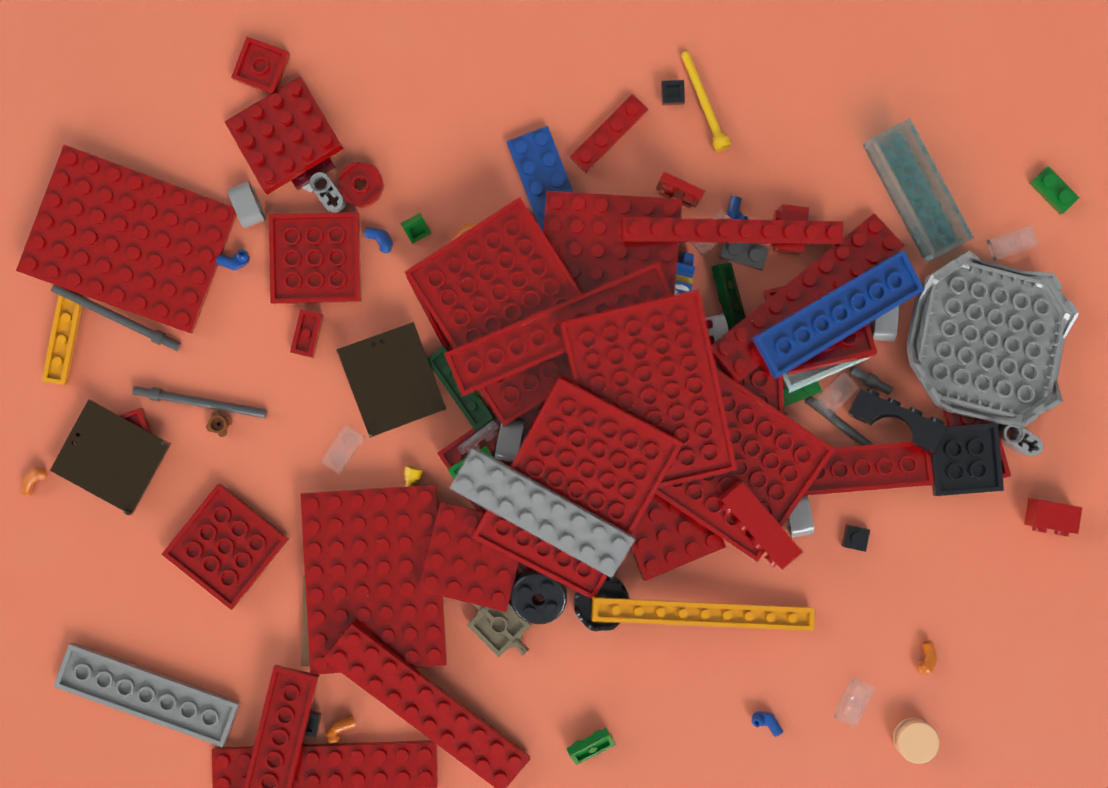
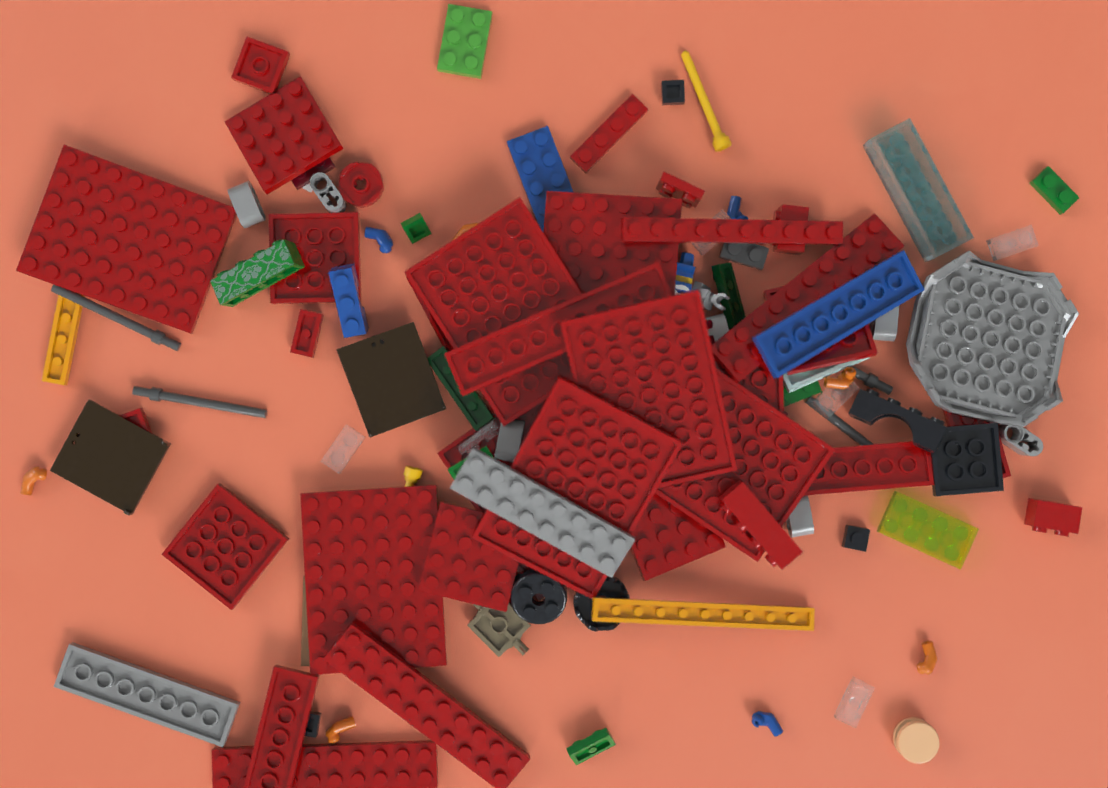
(212, 425): dark orange plate -> none
(234, 263): blue arm -> none
(257, 273): none -> green brick
(346, 295): none -> blue arch
(464, 41): none -> bright green plate
(708, 298): none -> light grey piece
(842, 381): none -> orange arm
(927, 530): none -> clear neon green plate

